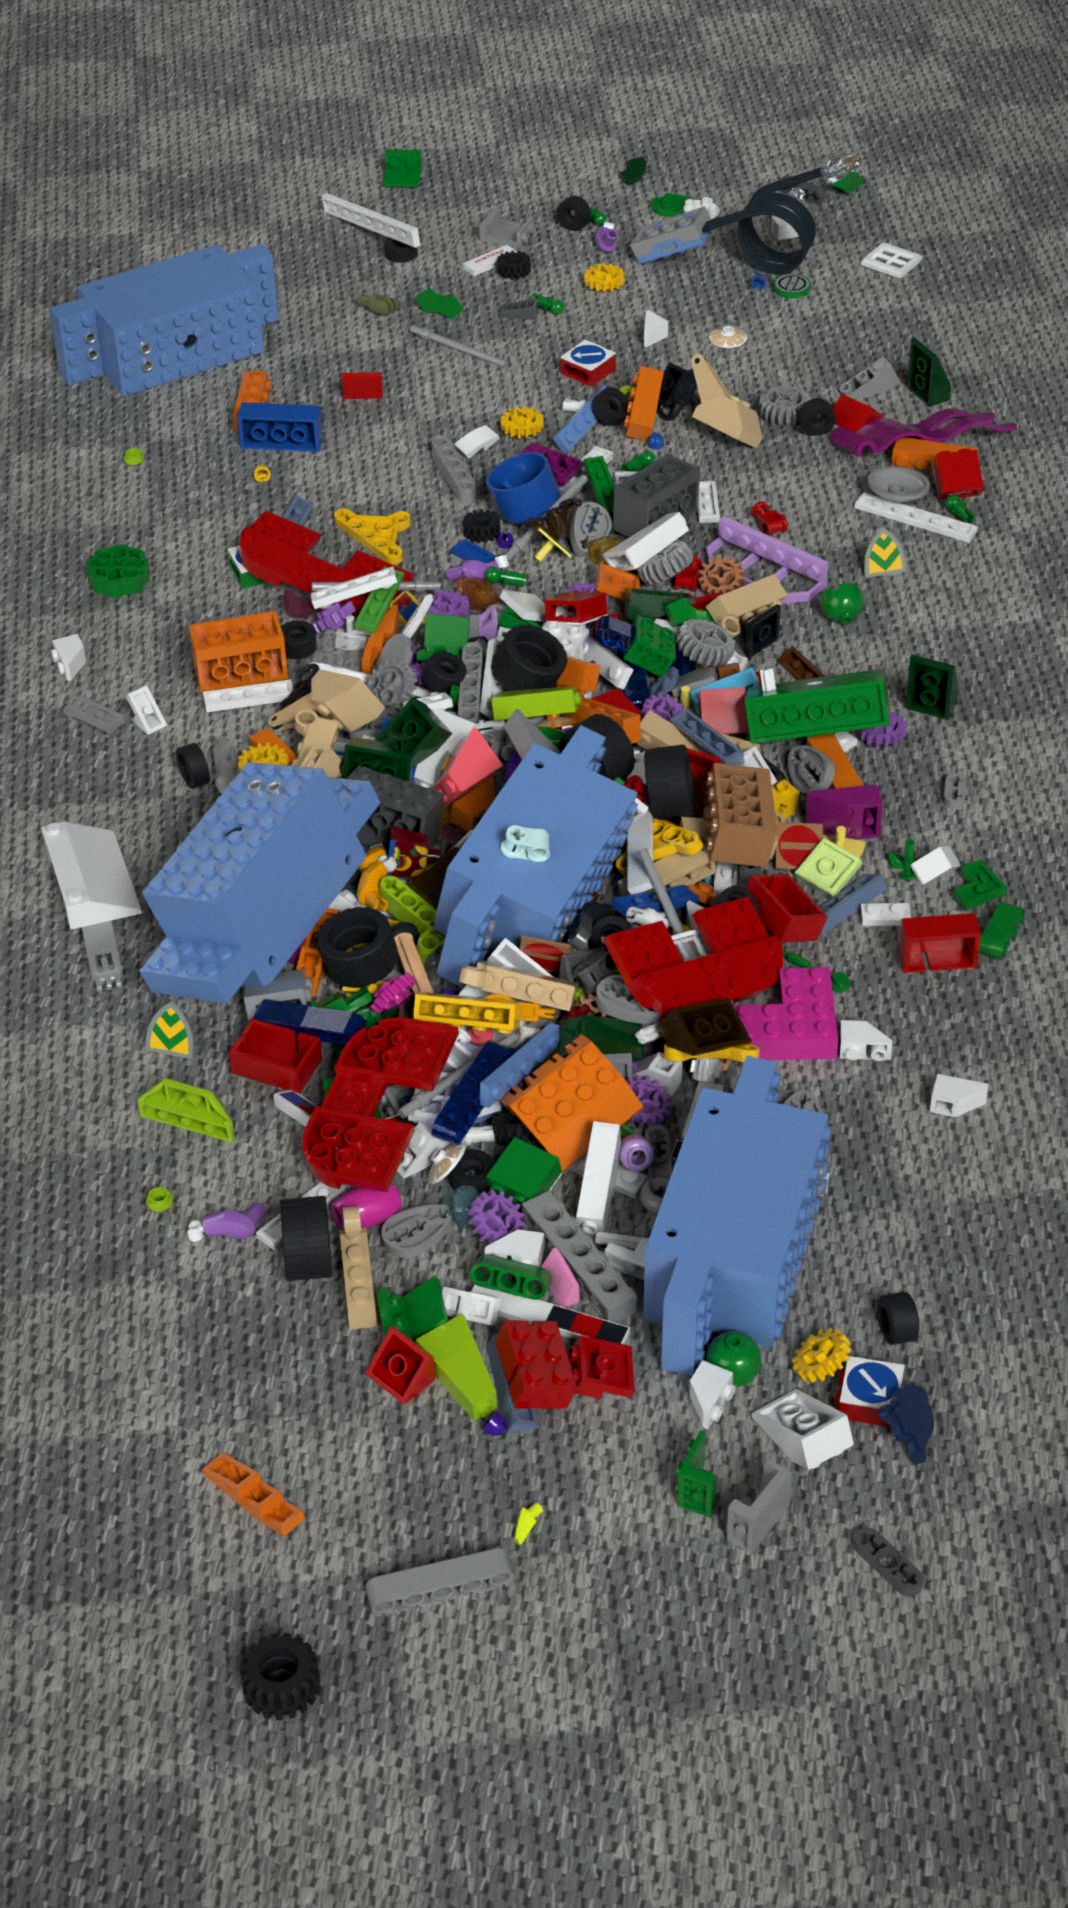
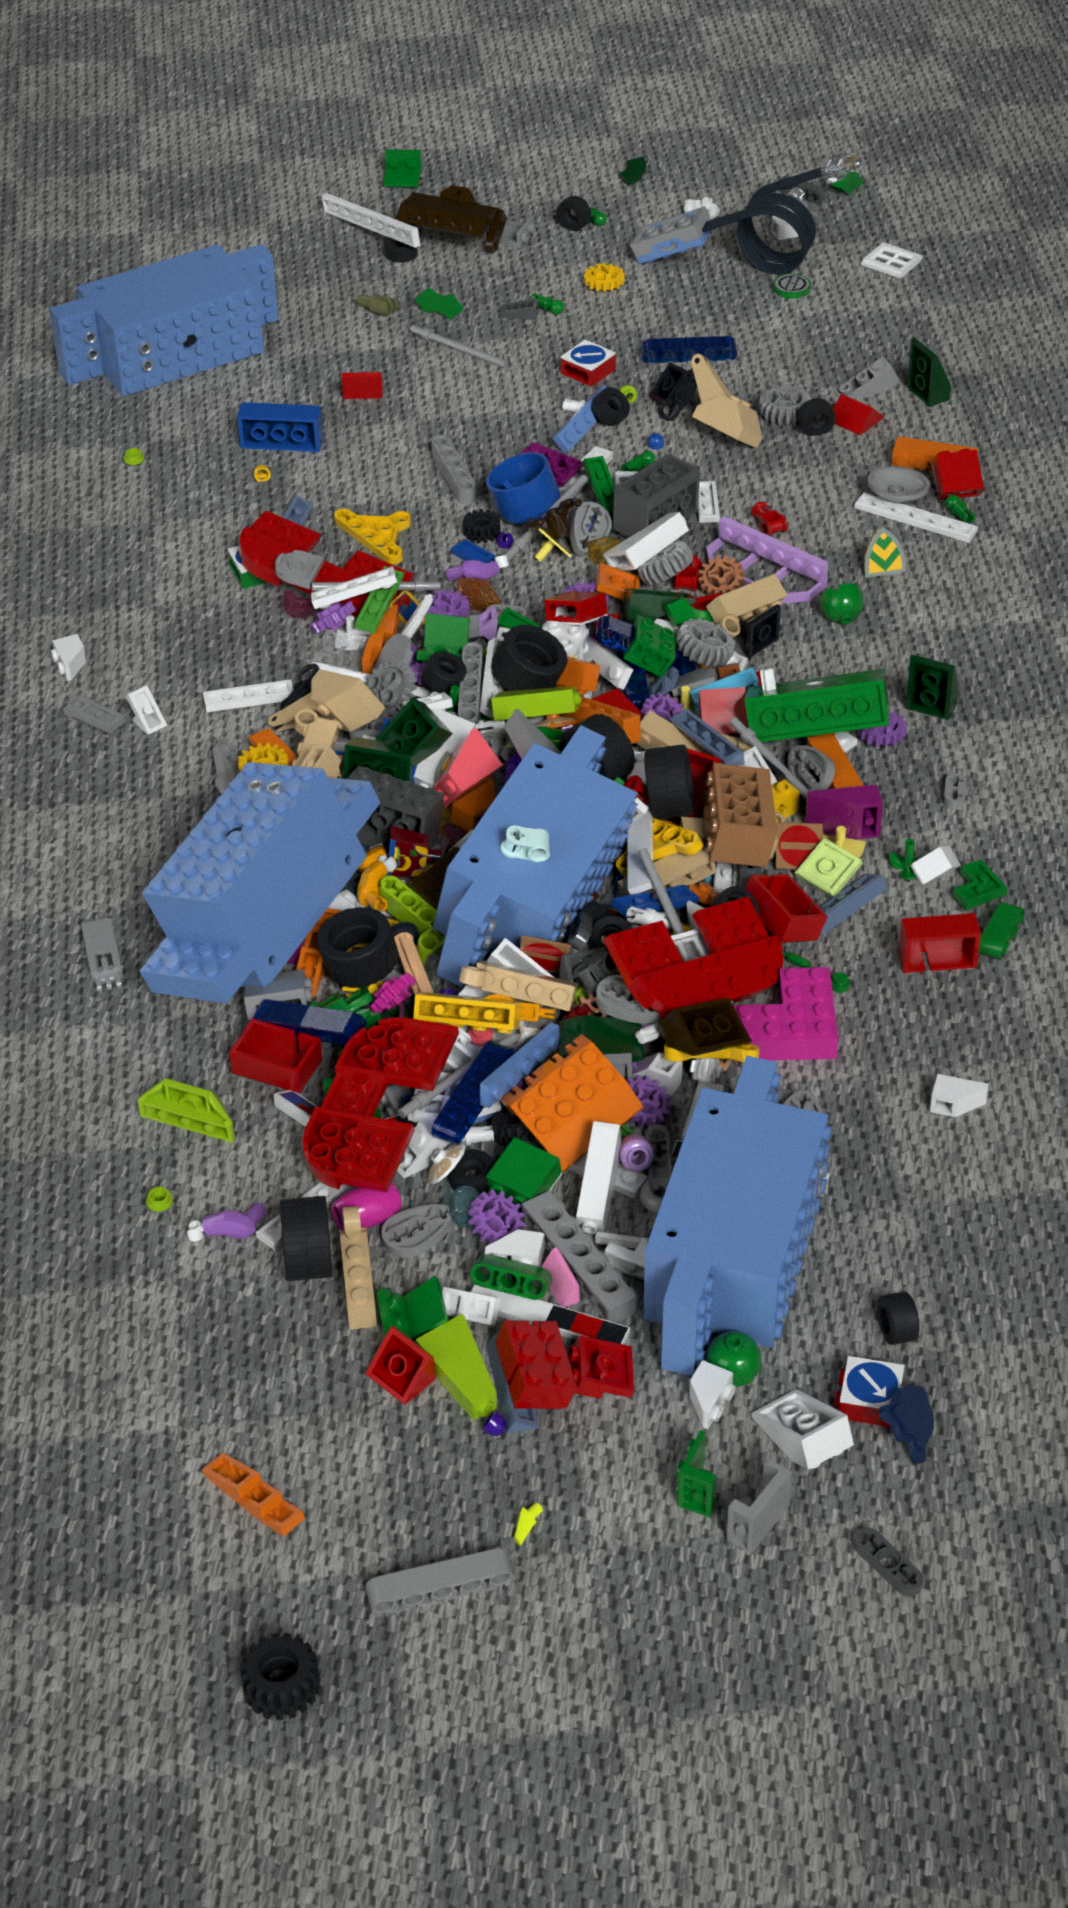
(90, 873): white slope -> none
(118, 571): green connector -> none
(170, 1033): shield -> none
(193, 765): black tyre -> none
(238, 651): orange brick -> none
(253, 389): orange brick -> none
(298, 567): none -> light grey tile
(299, 639): black tyre -> none
(455, 213): none -> dark brown piece
(475, 440): white slope -> none
(486, 261): white tile -> none
(494, 574): green pin -> none
(513, 265): black tyre -> none
(522, 422): yellow gear -> none
(525, 605): white tile -> none
(606, 237): medium lavender arm -> none
(644, 403): orange brick -> none
(655, 328): white slope -> none
(669, 205): green tile -> none
(698, 345): none -> clear blue beam
(728, 337): tan dish -> none
(749, 737): none -> light grey bar
(762, 284): blue hinge -> none
(798, 665): reddish brown slope -> none
(821, 1355): yellow gear -> none
(863, 1041): white slope -> none
(883, 432): magenta flag -> none
(884, 914): white plate -> none

